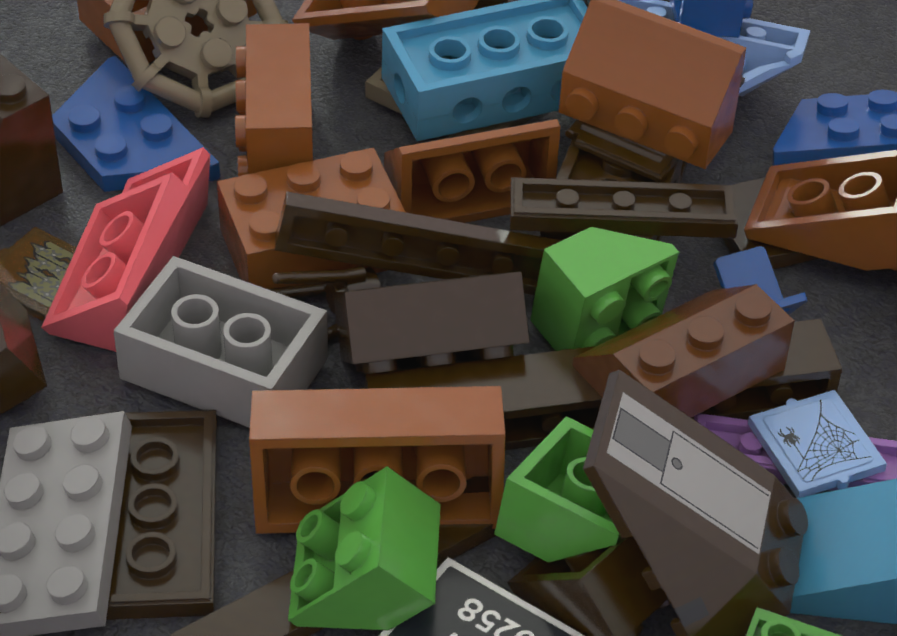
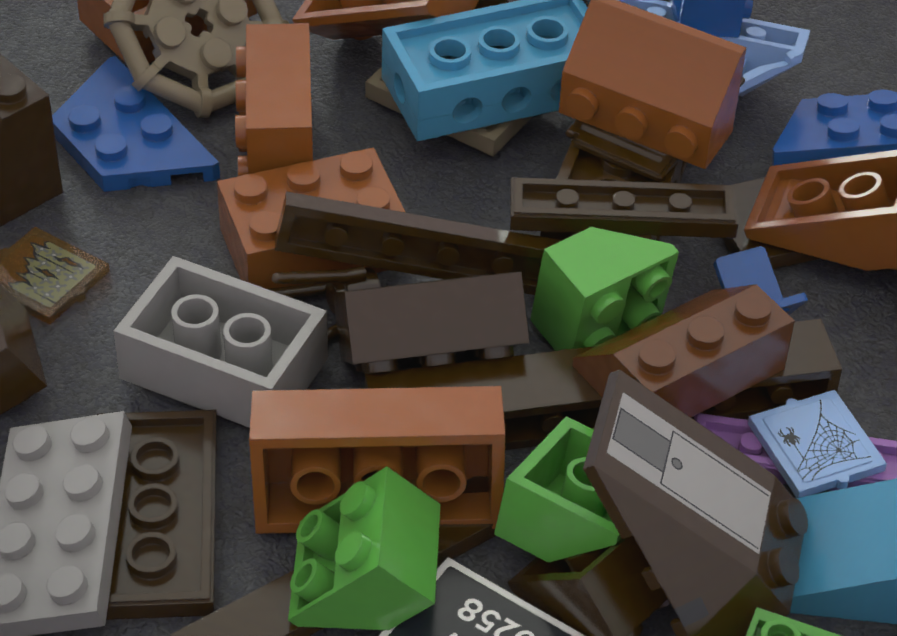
(127, 248): coral slope -> none
(472, 173): dark orange slope -> none

